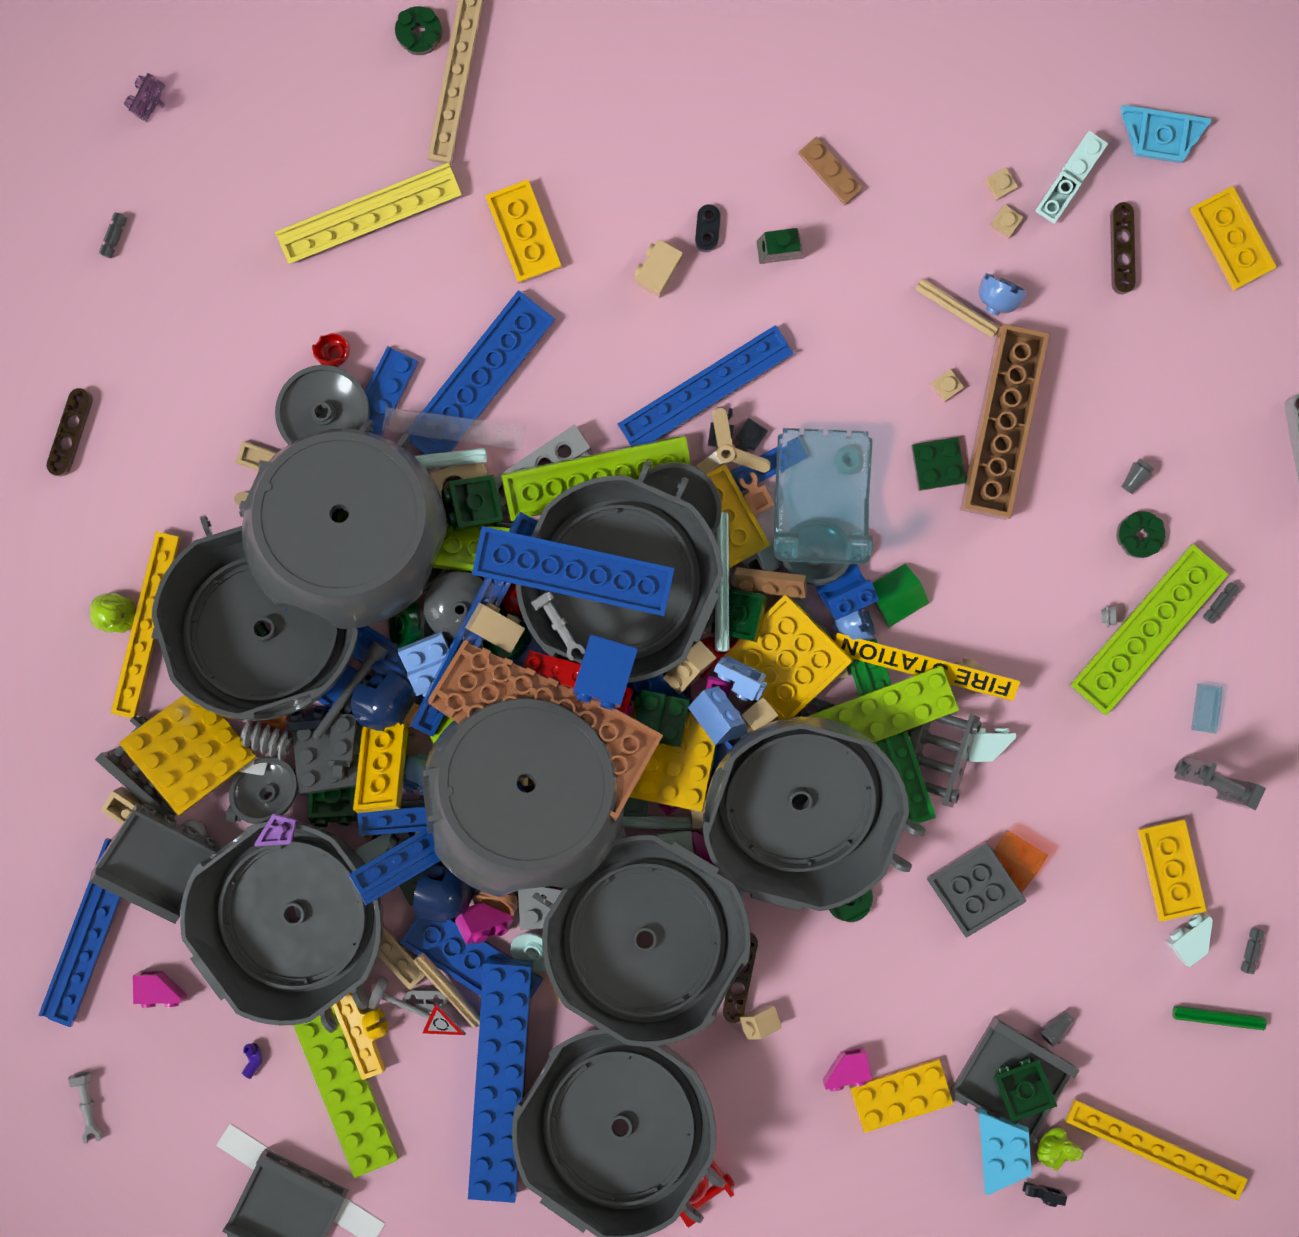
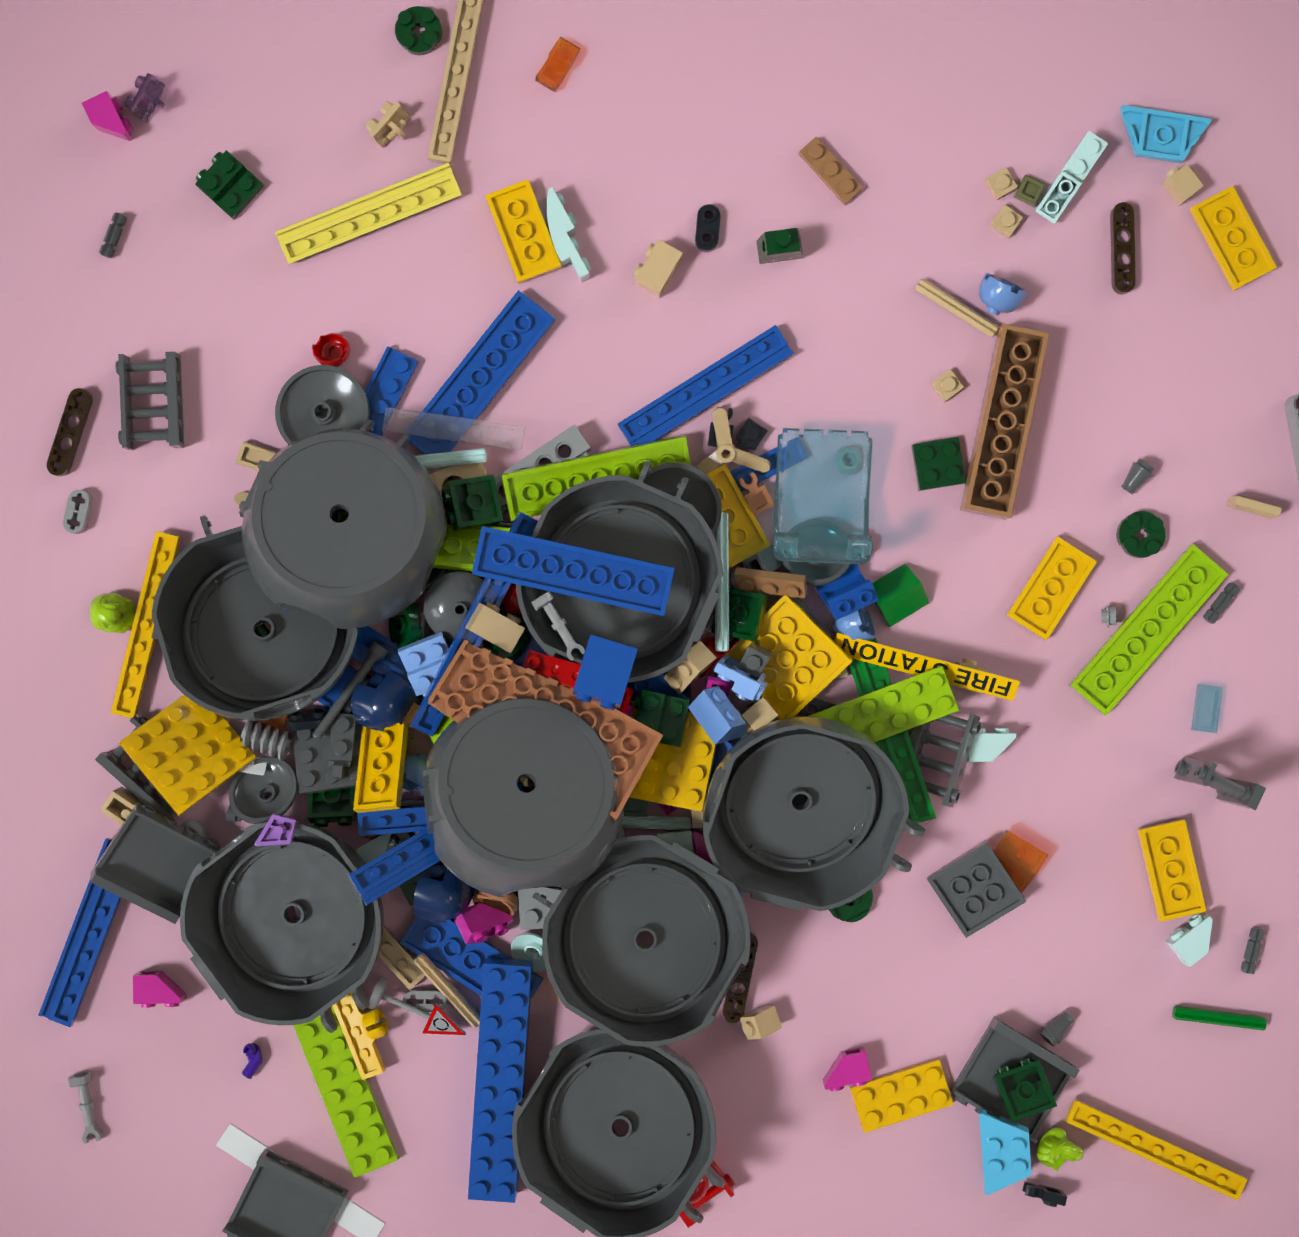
(72, 510): none -> light grey beam
(106, 116): none -> dark pink slope
(172, 411): none -> dark grey fence
(228, 184): none -> dark green plate
(390, 124): none -> tan hips
(558, 64): none -> clear orange slope
(561, 228): none -> light aqua slope
(755, 659): none -> dark grey brick
(1029, 191): none -> olive tile
(1051, 588): none -> yellow plate
(1182, 183): none -> tan brick
(1253, 507): none -> tan tile

